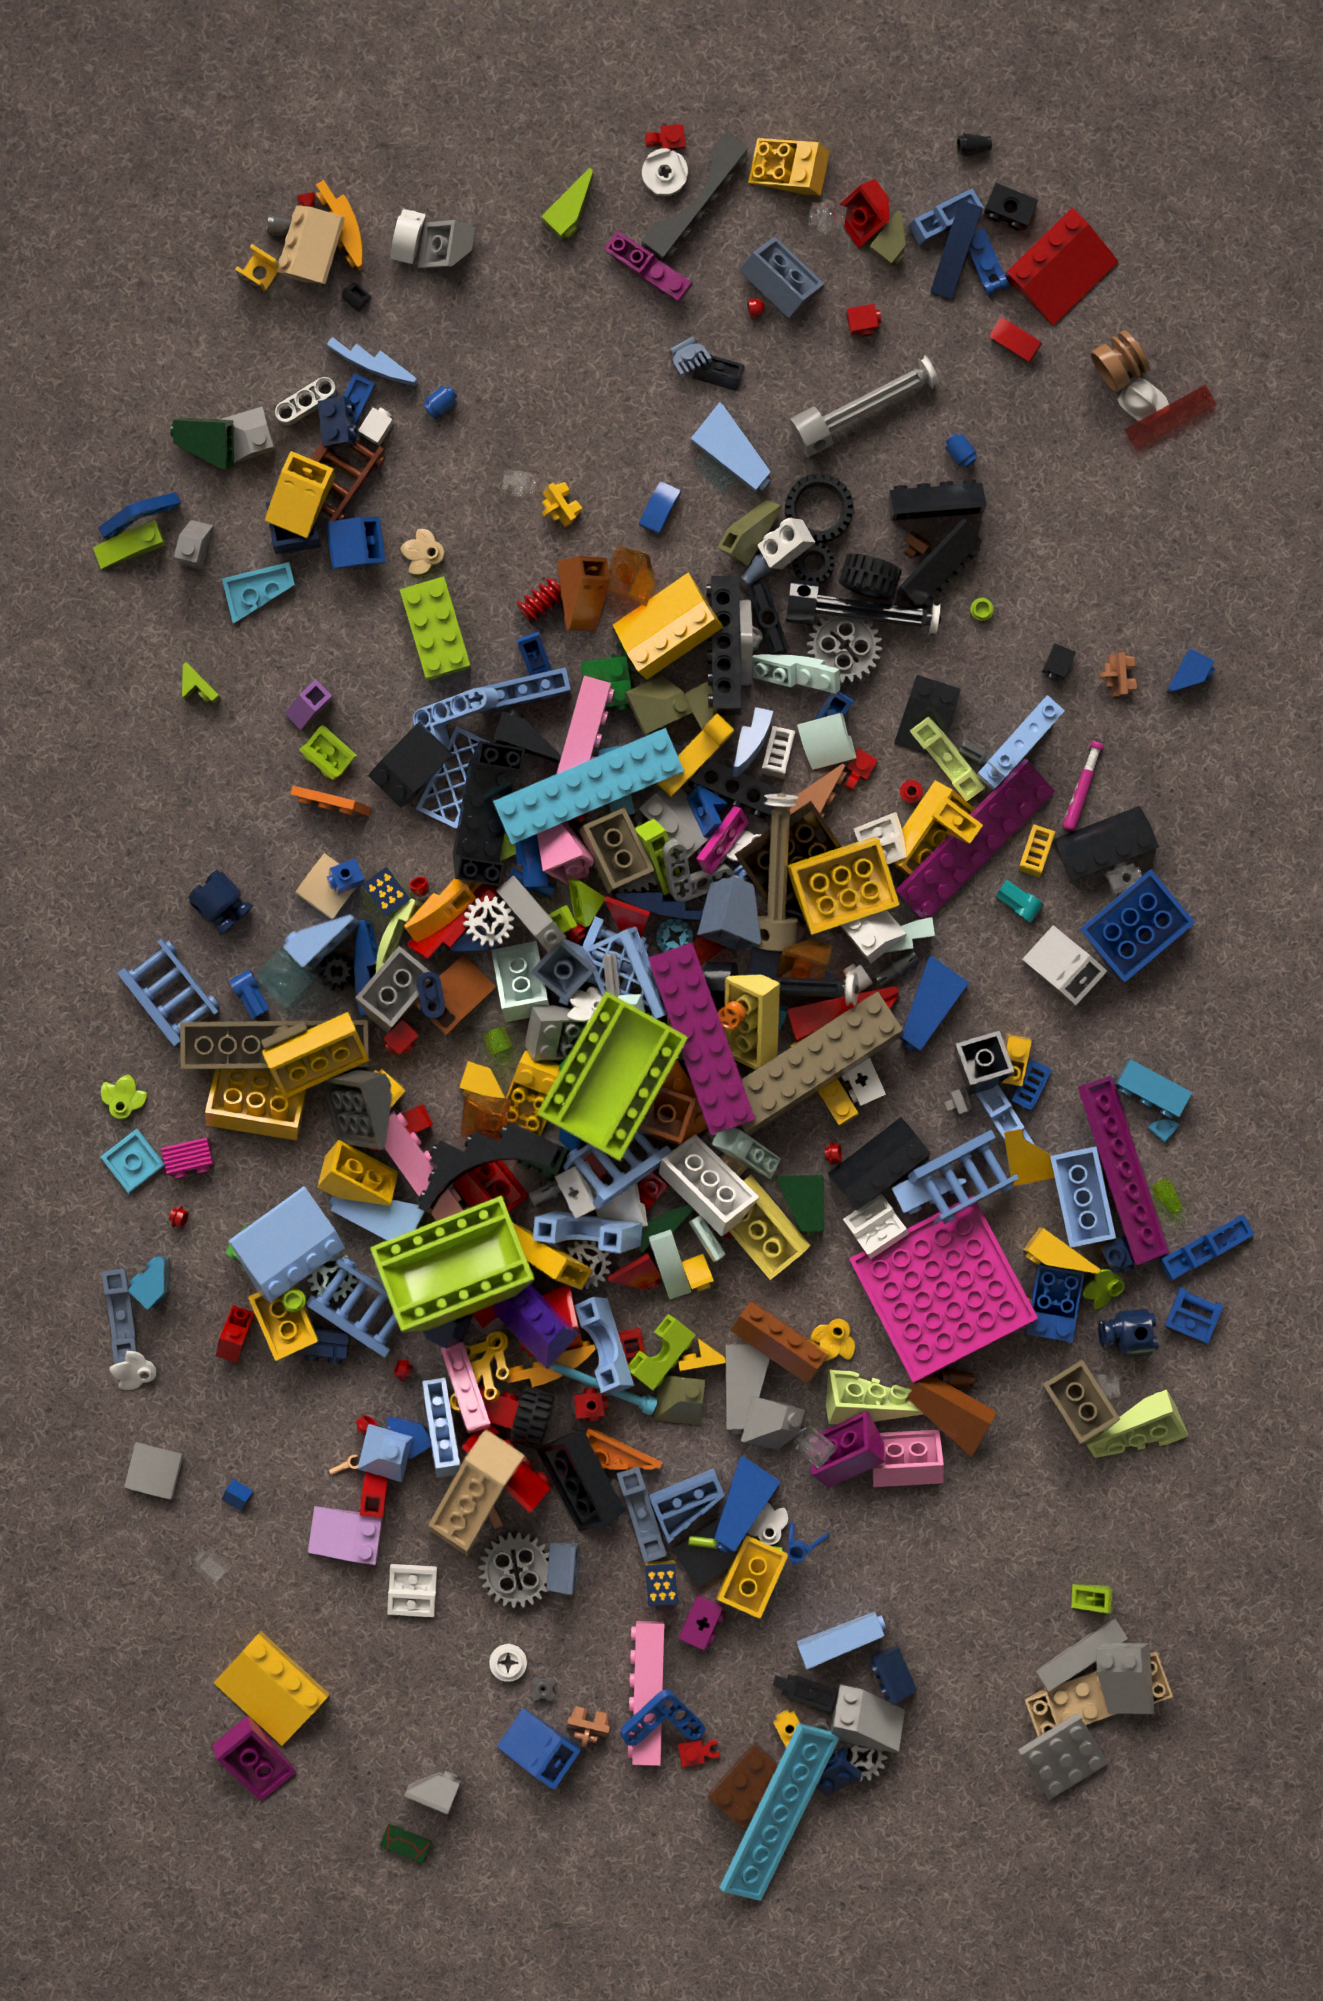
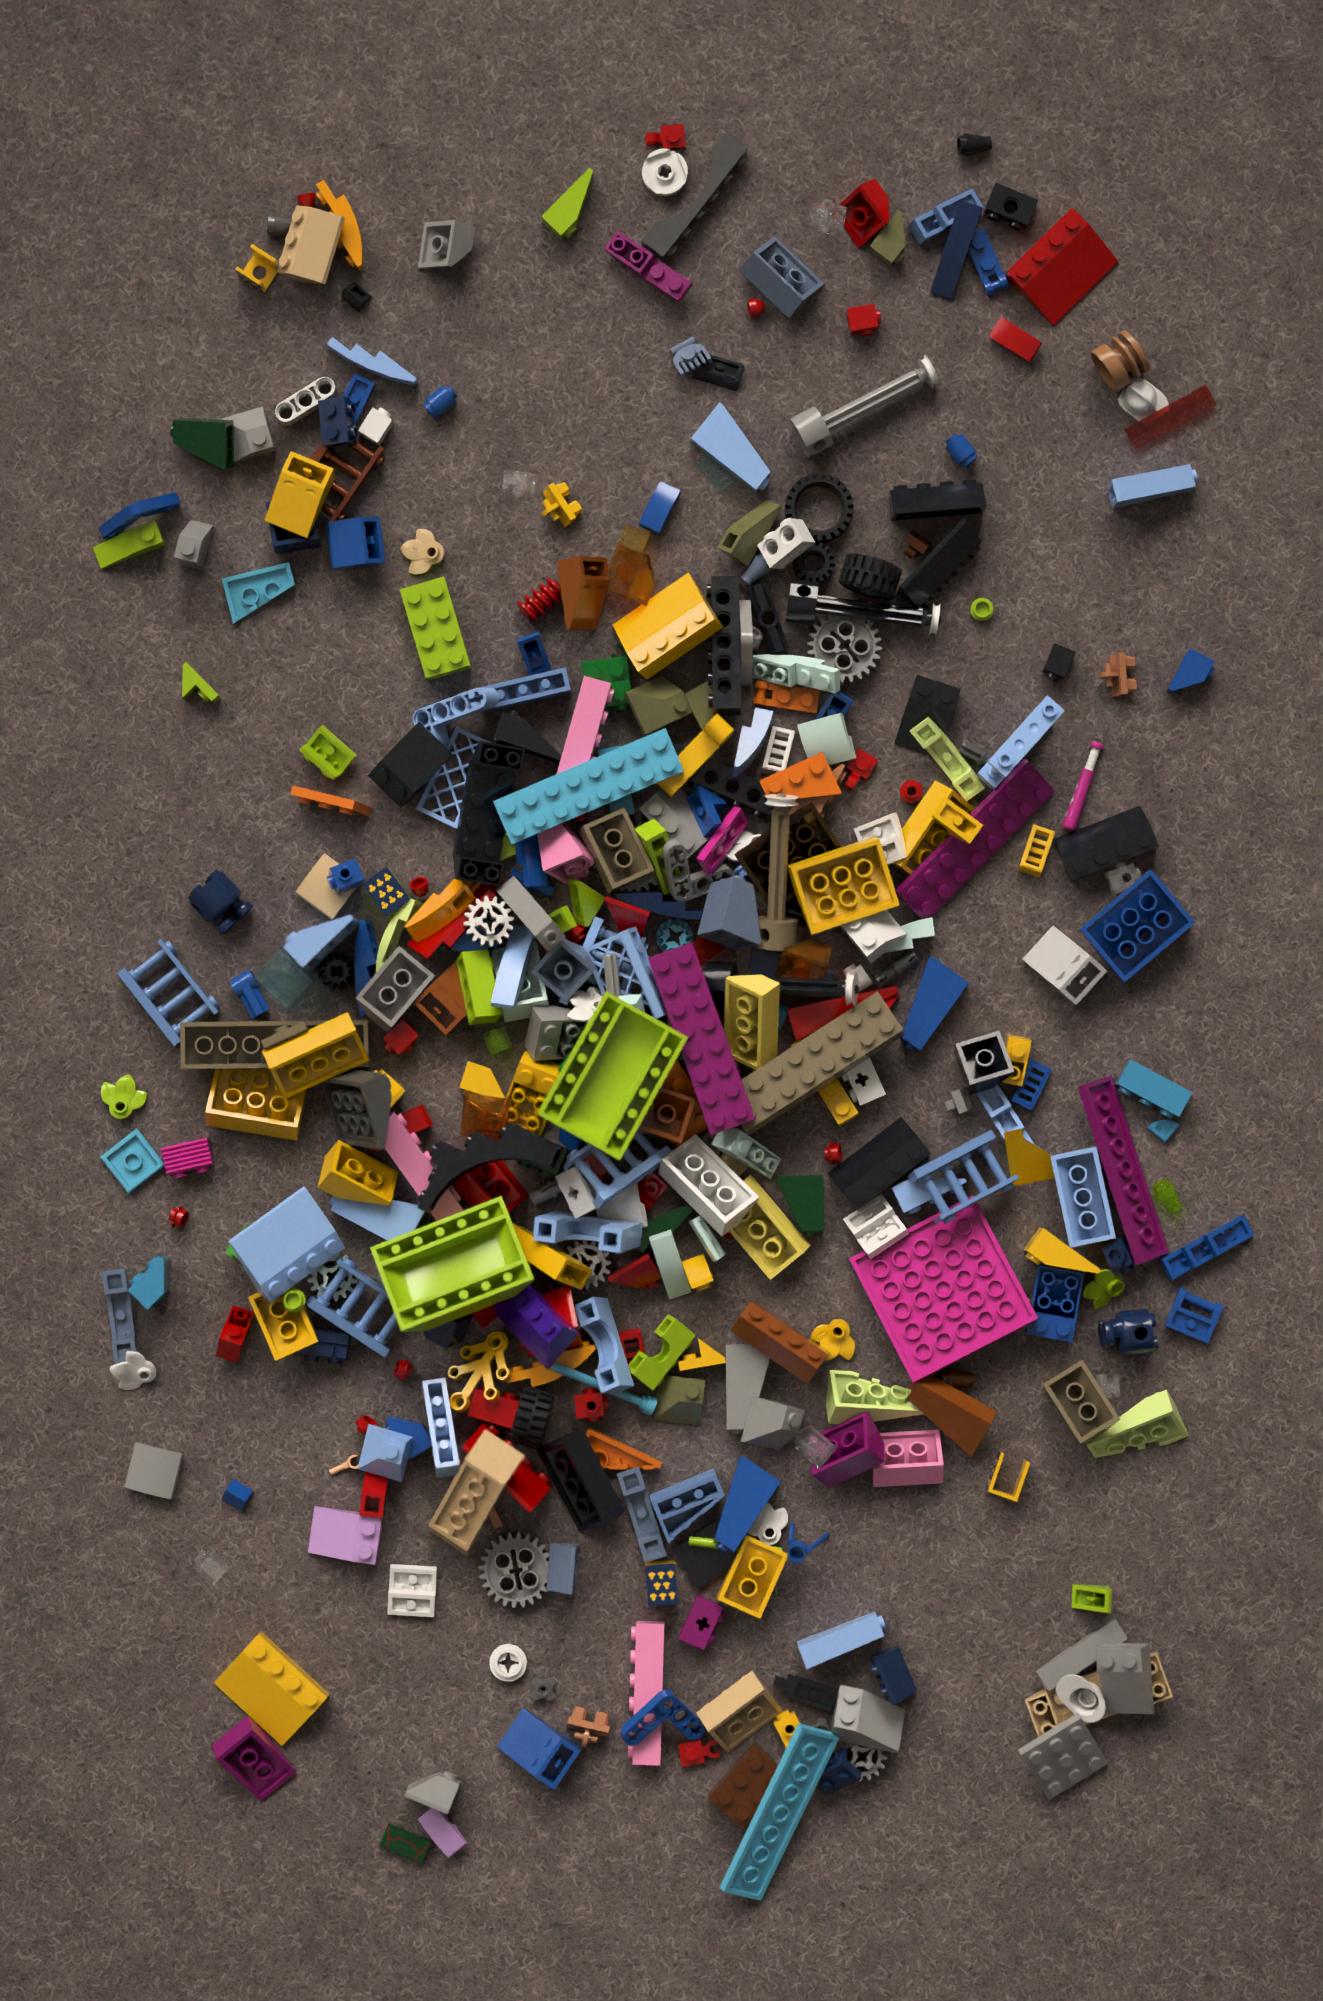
(309, 704): medium lavender slope -> none
(406, 236): white brick -> none
(430, 995): dark blue plate -> none
(442, 1832): none -> lavender slope
(465, 1387): bright pink tile -> none
(477, 986): none -> lime brick
(513, 968): none -> light blue slope
(634, 538): none -> clear yellow panel
(732, 1021): orange wheel -> none
(739, 1712): none -> tan slope
(787, 697): none -> orange plate
(789, 165): yellow slope -> none
(805, 779): none -> orange wing
(1019, 901): teal piece -> none
(1019, 1483): none -> yellow piece
(1081, 1697): none -> white piece
(1151, 485): none -> light blue slope

